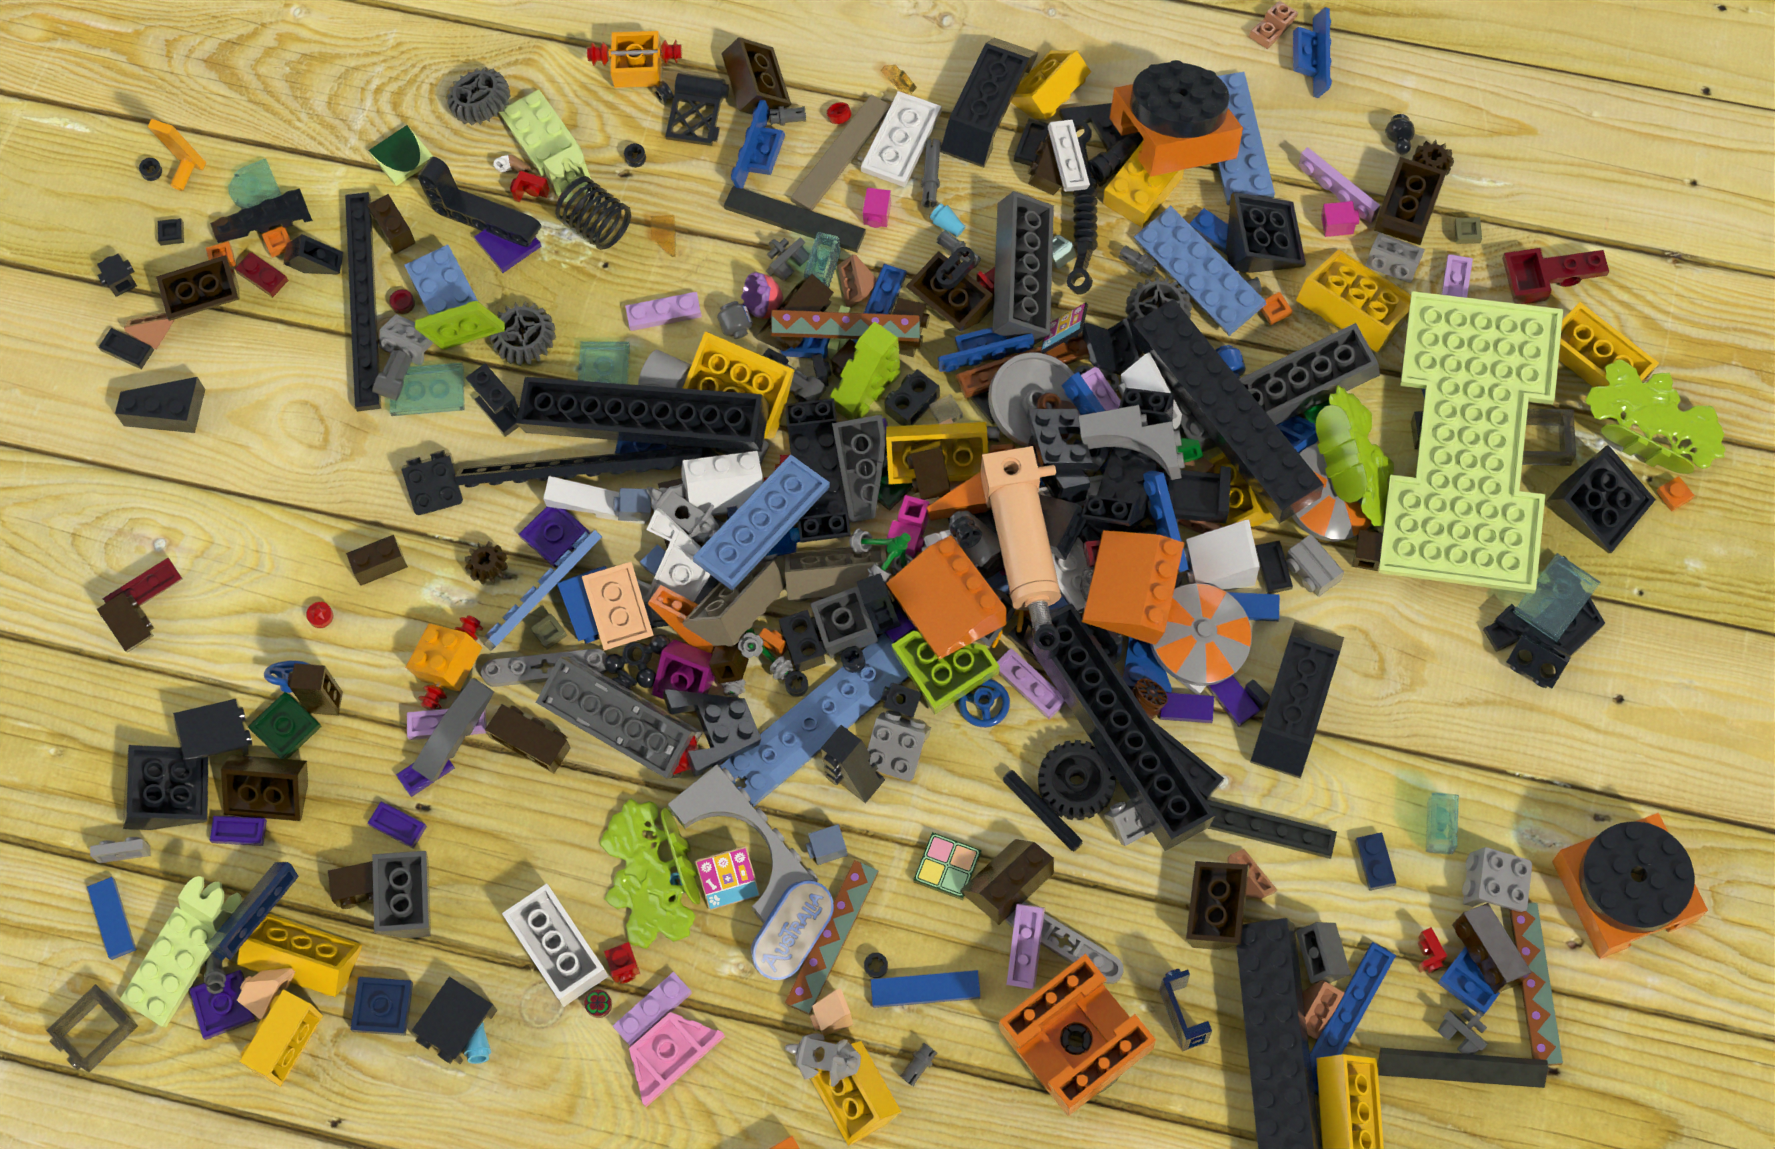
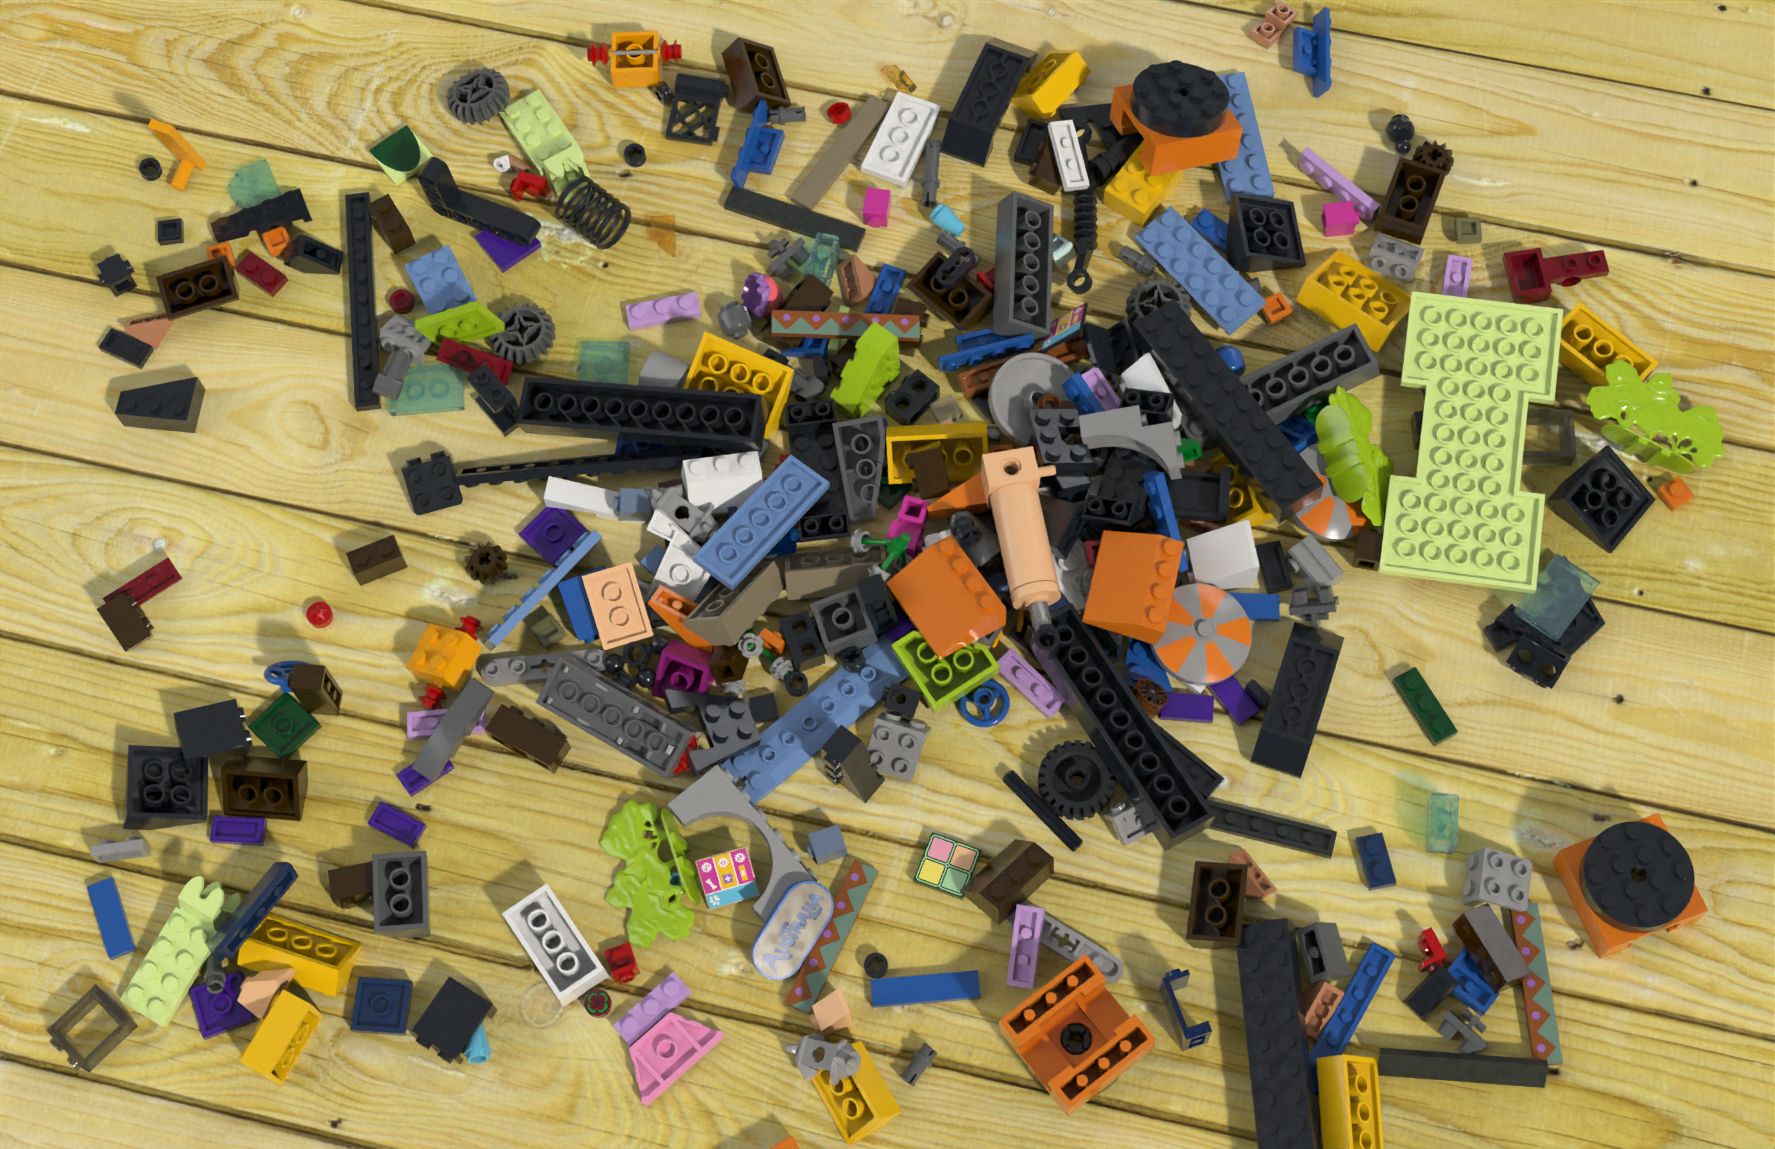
(471, 358): none -> dark red plate
(764, 708): none -> black tile
(1313, 608): none -> dark grey hips
(1424, 706): none -> dark green plate
(1431, 992): none -> black tile

